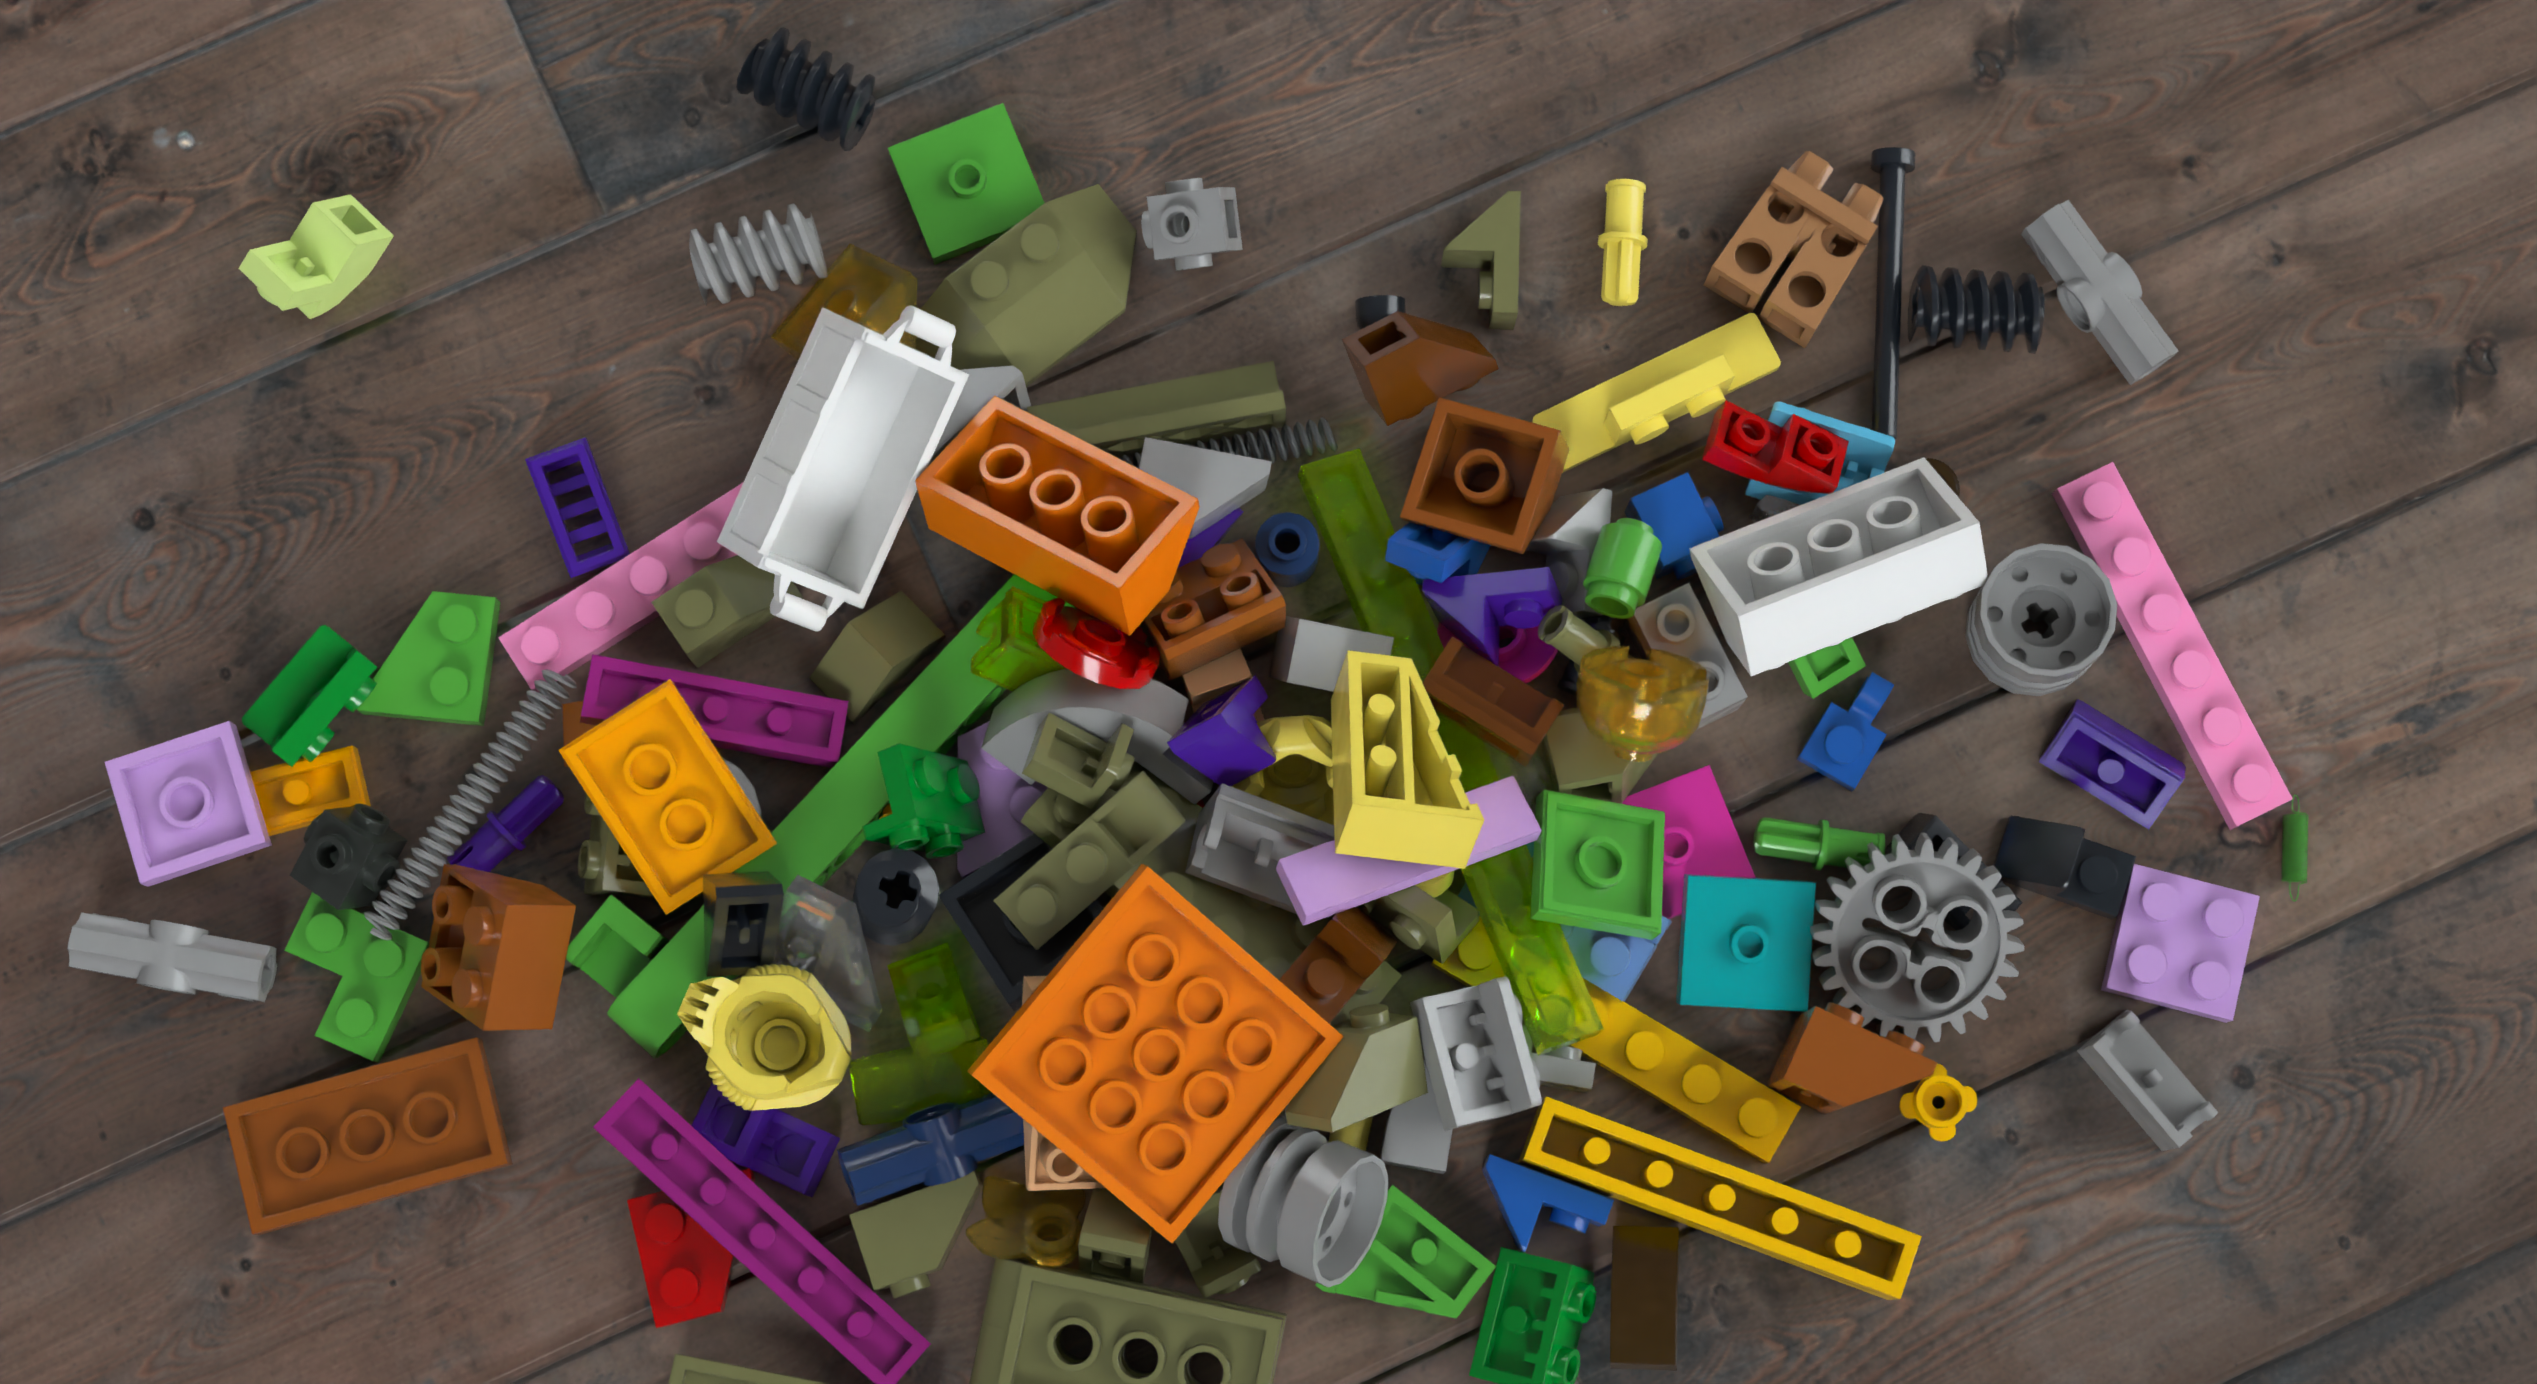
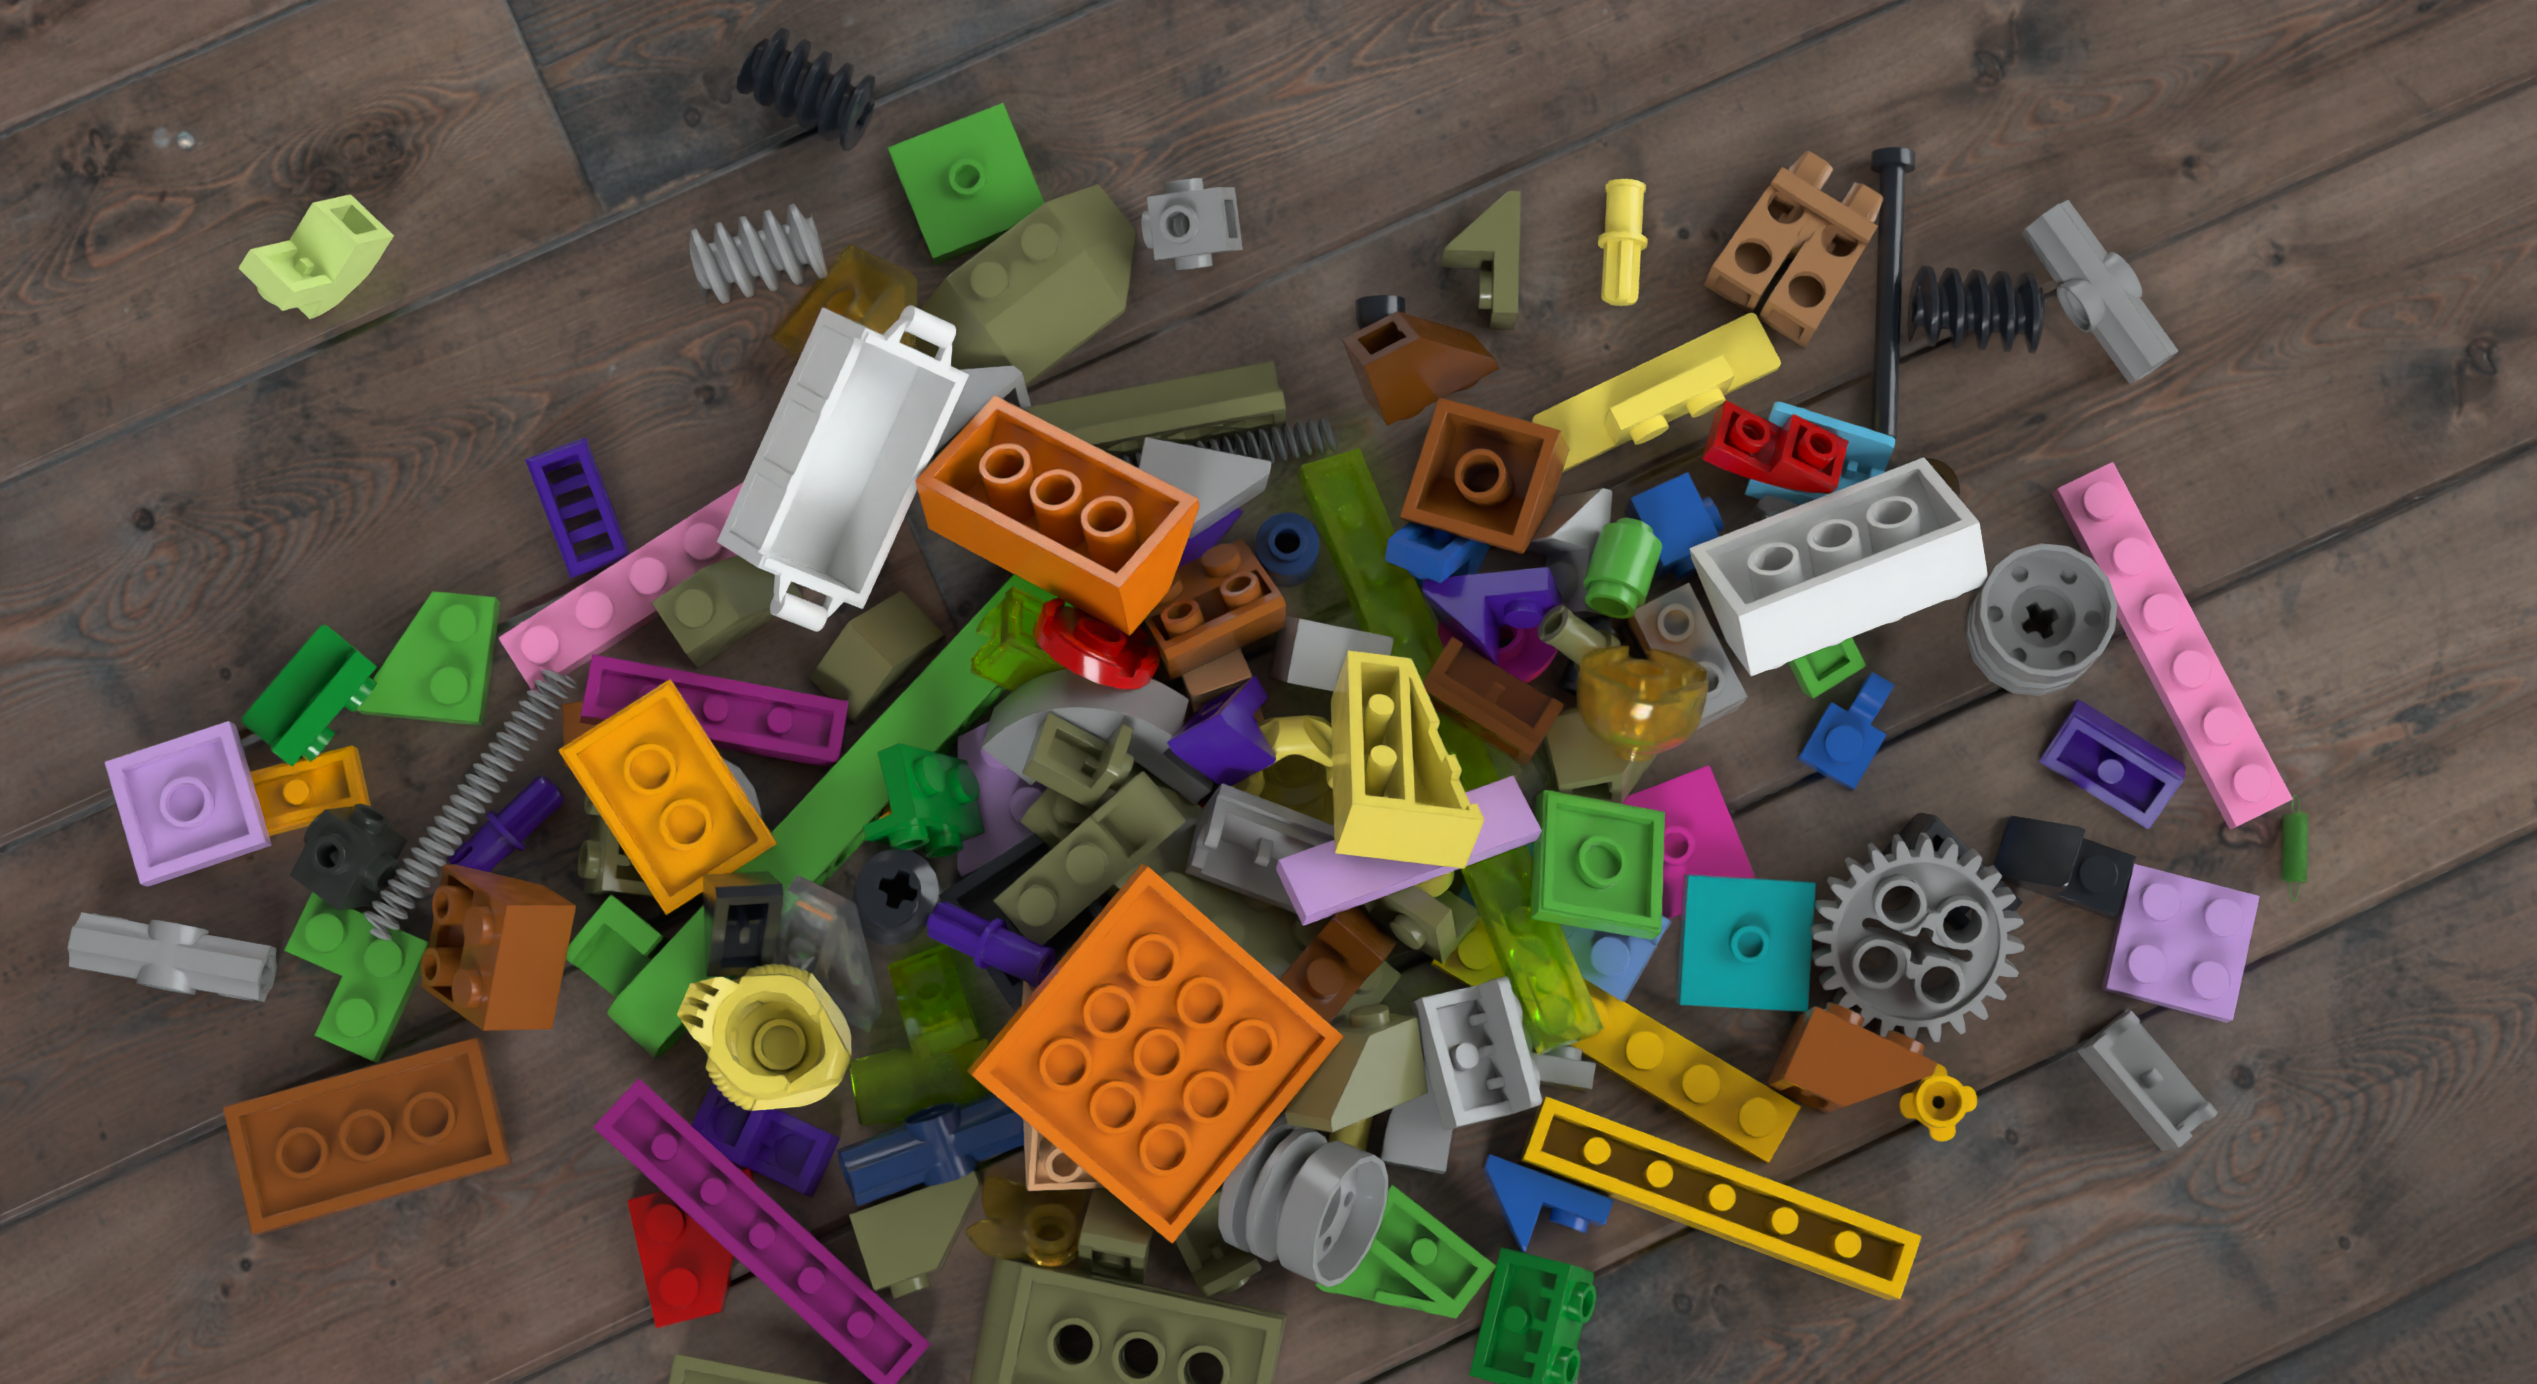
(991, 943): none -> dark purple axle
(1644, 1298): dark brown slope -> none
(1813, 842): bright green axle -> none

